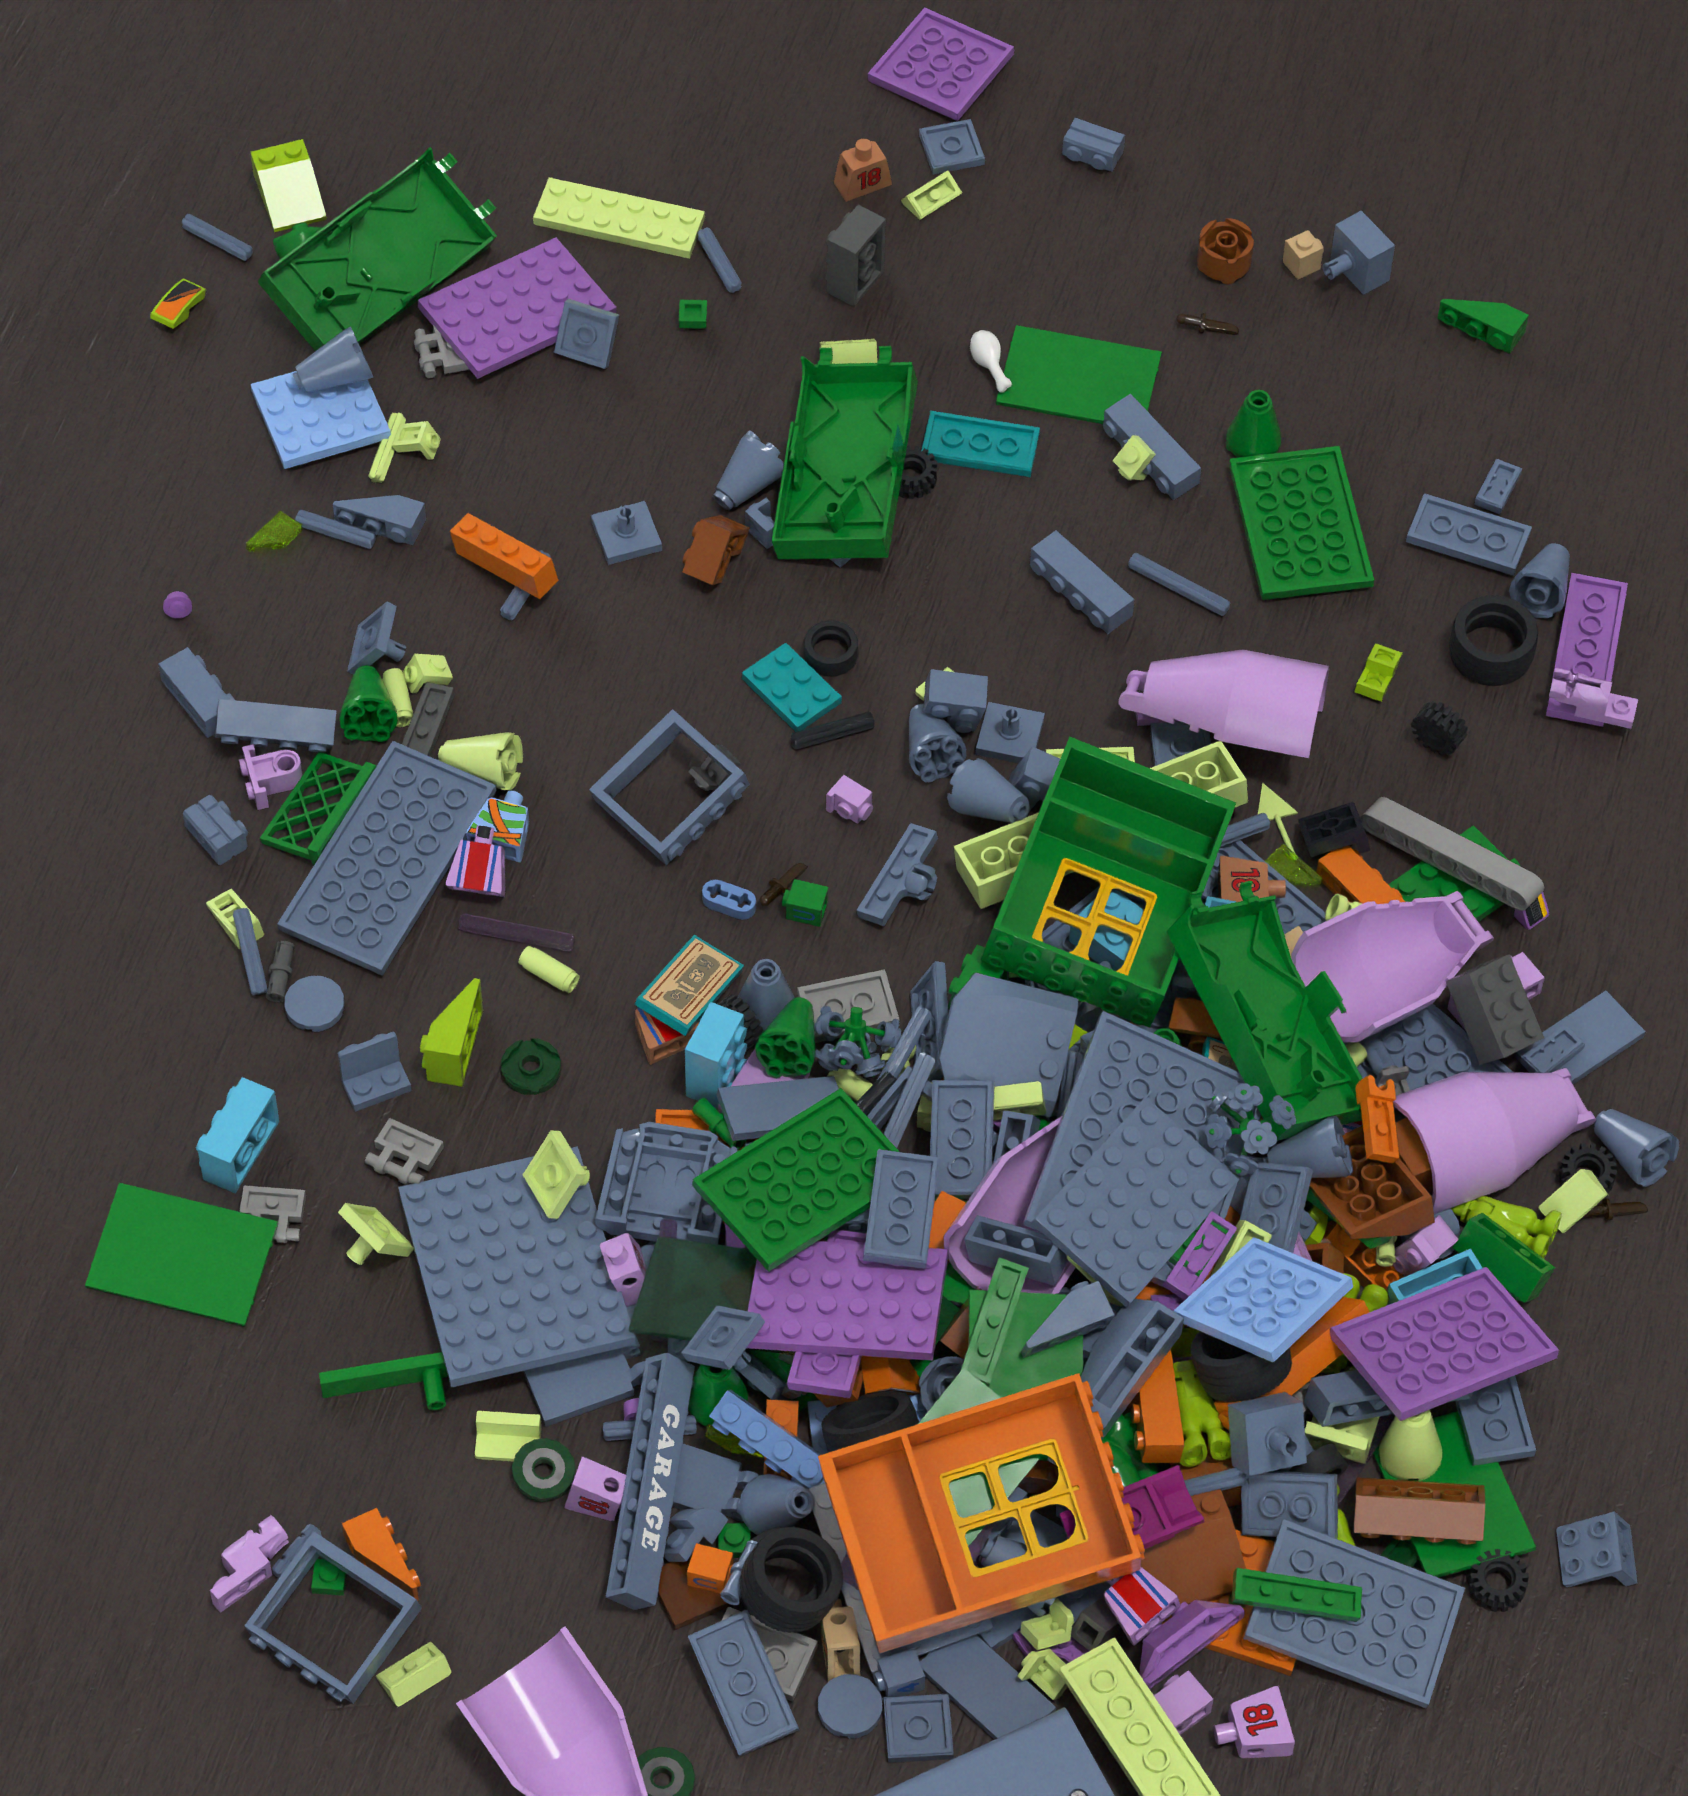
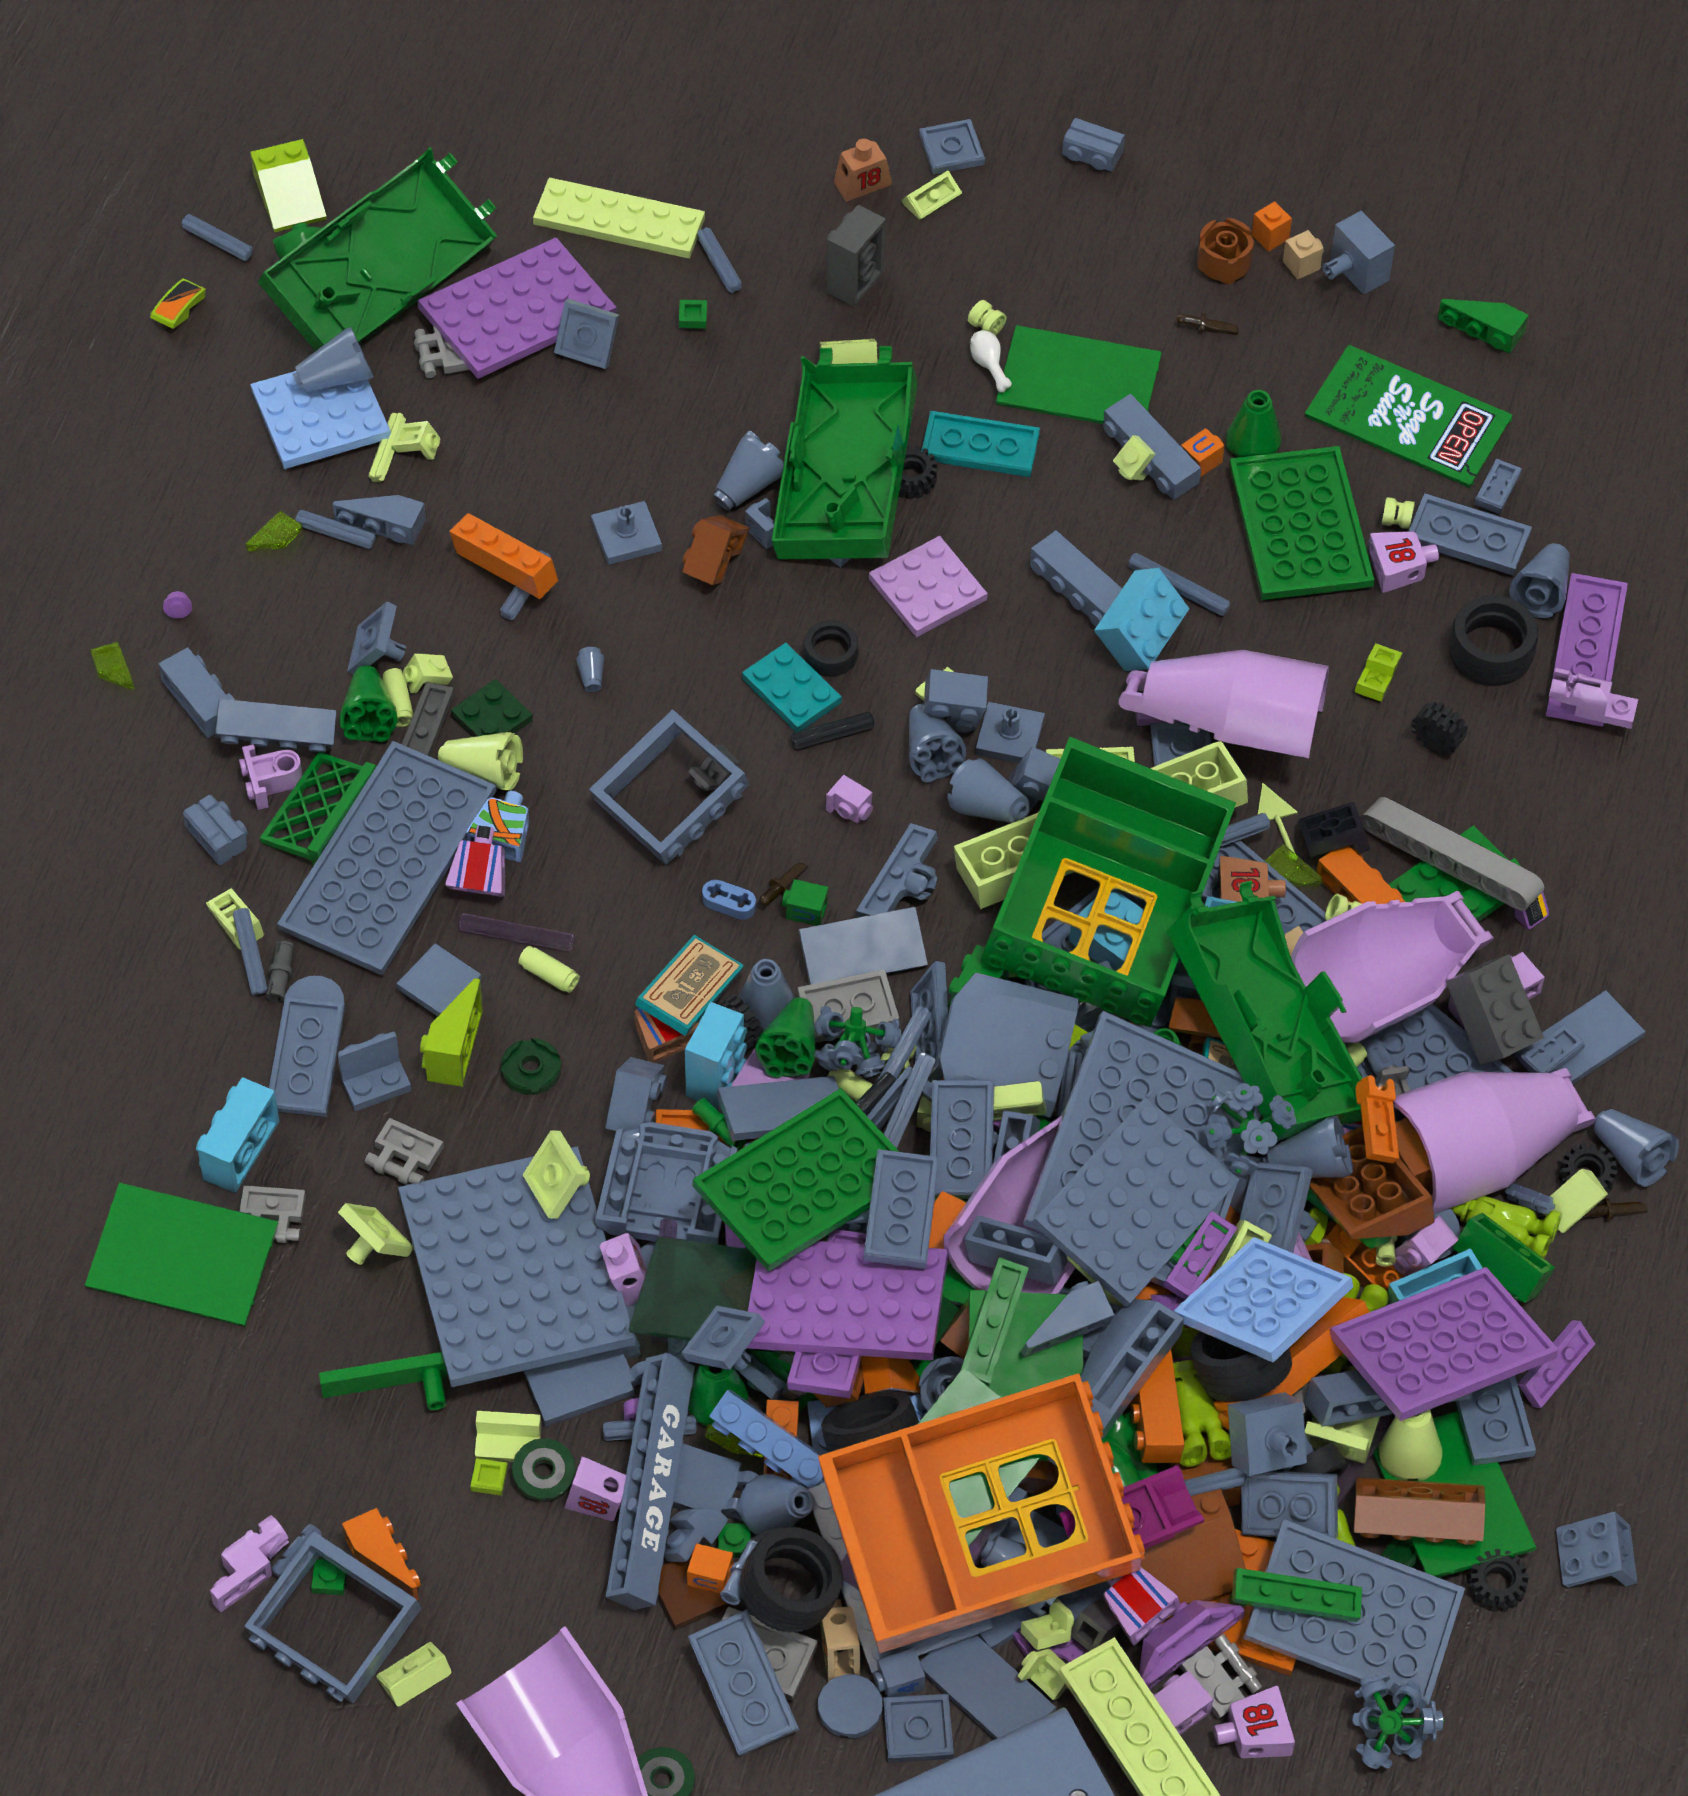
(111, 665): none -> clear neon green tile
(306, 1055): none -> sand blue tile
(436, 979): none -> sand blue tile
(489, 1476): none -> lime tile
(491, 711): none -> dark green plate
(590, 666): none -> sand blue cone
(633, 1093): none -> sand blue brick
(863, 946): none -> sand blue tile
(928, 586): none -> lavender plate
(941, 64): medium lavender plate -> none
(986, 318): none -> yellowish green wheel
(1141, 619): none -> medium azure brick
(1205, 450): none -> orange brick
(1214, 1678): none -> light grey plate
(1271, 226): none -> orange brick
(1376, 1719): none -> sand blue plant
(1399, 558): none -> lavender torso
(1404, 514): none -> yellowish green wheel
(1408, 416): none -> green piece
(1530, 1198): none -> sand blue axle
(1545, 1379): none -> medium lavender plate

